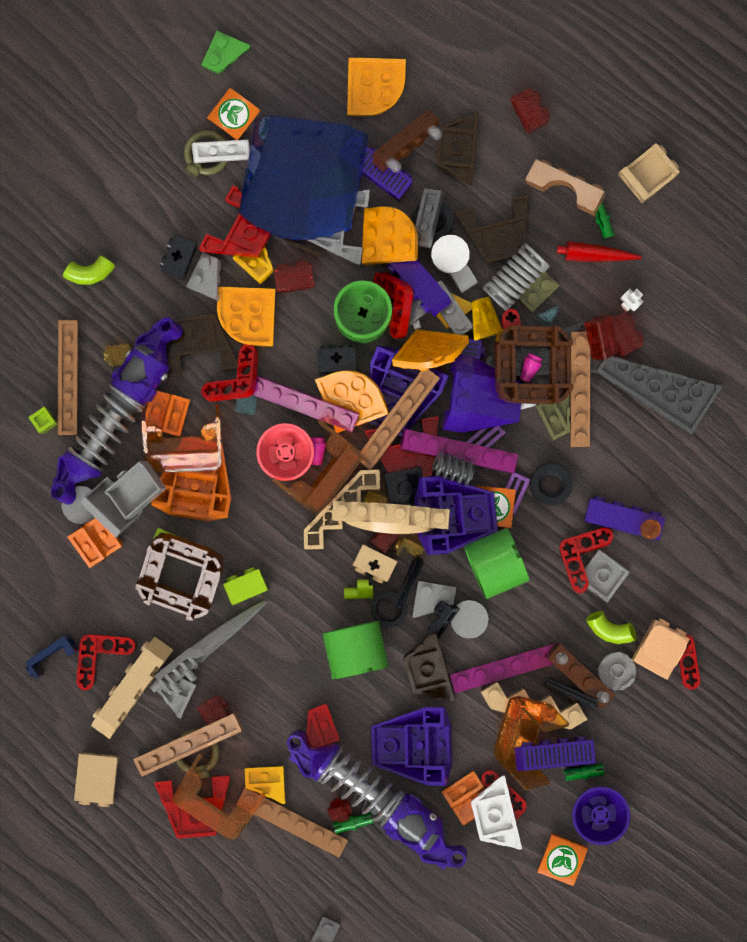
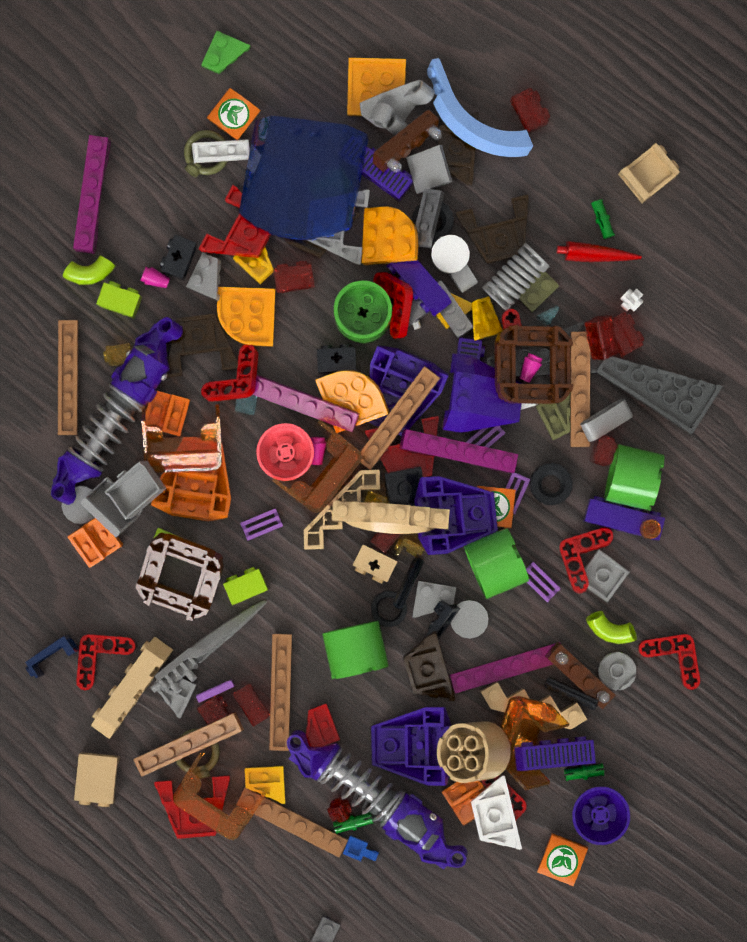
(43, 420): lime panel -> none
(88, 213): none -> magenta arch
(119, 300): none -> lime brick
(154, 278): none -> dark pink cone
(215, 690): none -> medium lavender tile
(246, 530): none -> medium lavender tile
(251, 704): none -> clear red brick
(280, 691): none -> medium nougat plate
(357, 849): none -> blue plate
(363, 590): lime piece -> none
(393, 106): none -> light grey panel
(429, 169): none -> light grey tile
(429, 350): light orange plate -> none
(453, 467): dark grey piece -> none
(468, 128): none -> light blue arch
(487, 748): none -> tan brick
(544, 176): arch -> none
(551, 593): none -> medium lavender tile
(603, 451): none -> clear red brick
(606, 420): none -> light grey beam
(634, 477): none -> bright green brick
(661, 648): light nougat brick -> none

